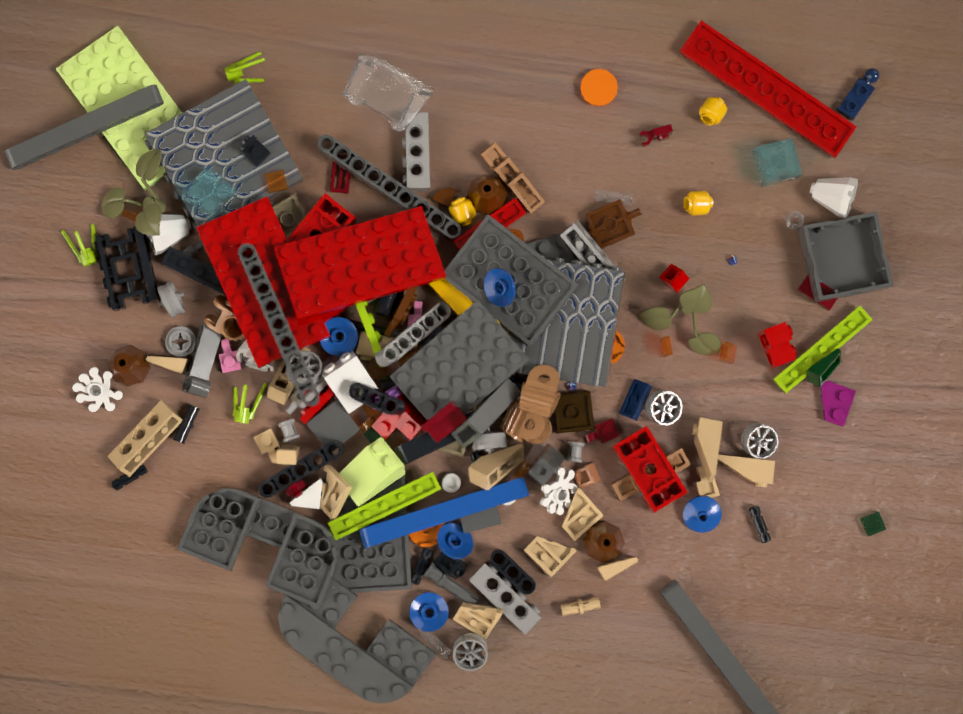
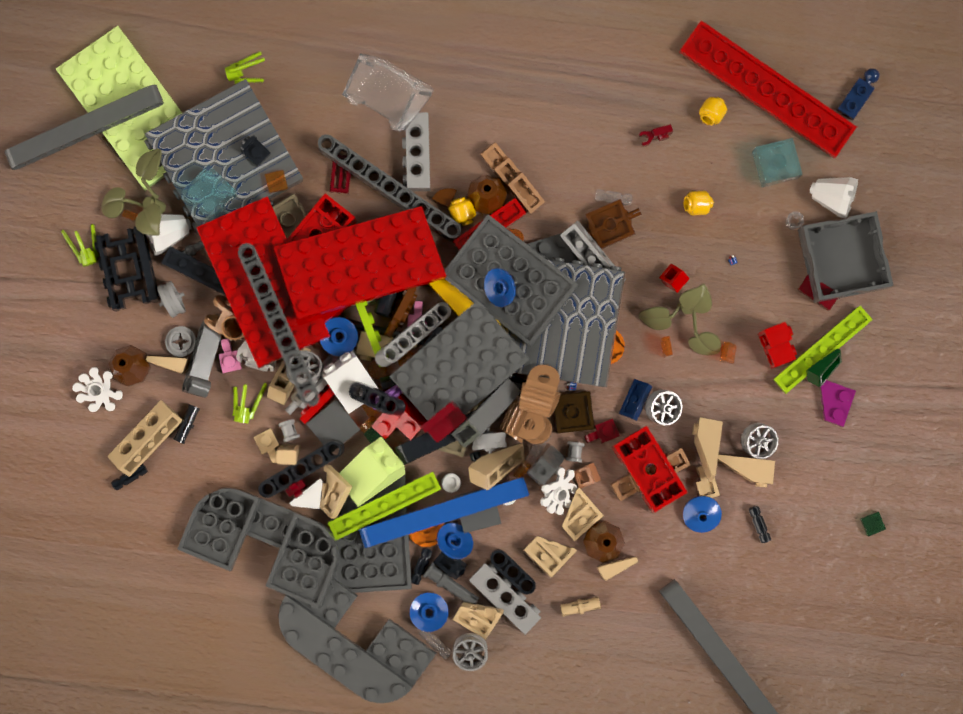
(599, 87): orange tile -> none

